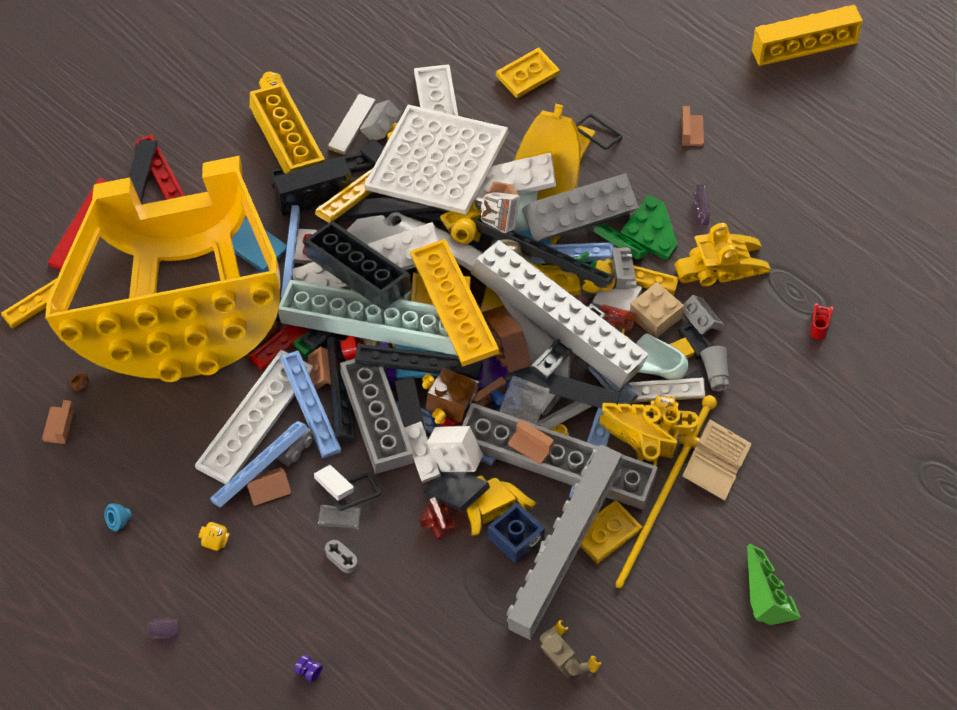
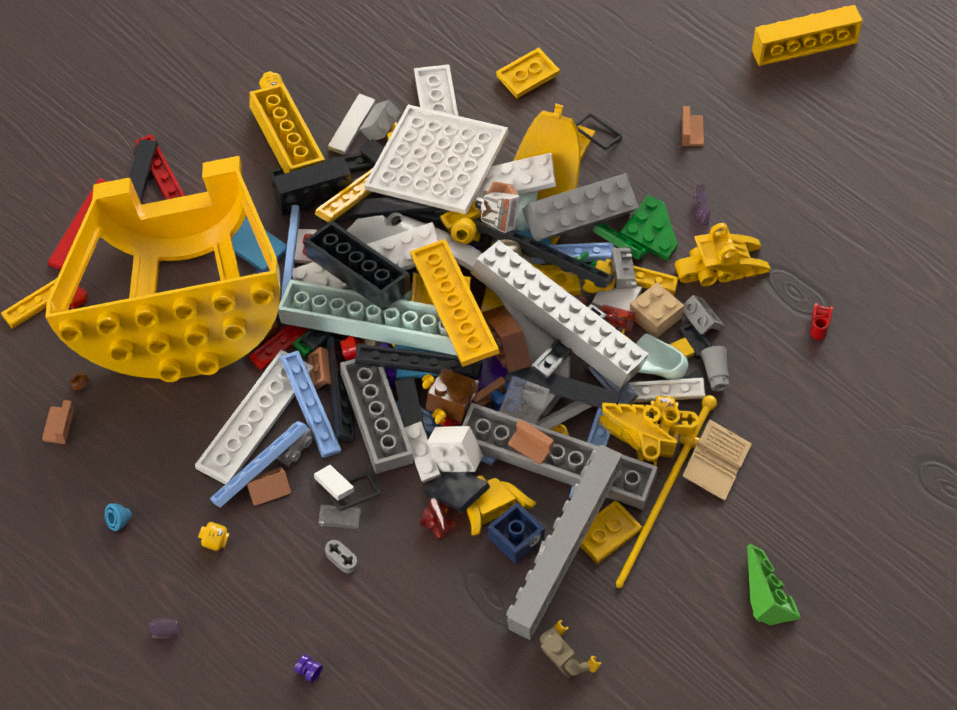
(79, 298): none -> red plate

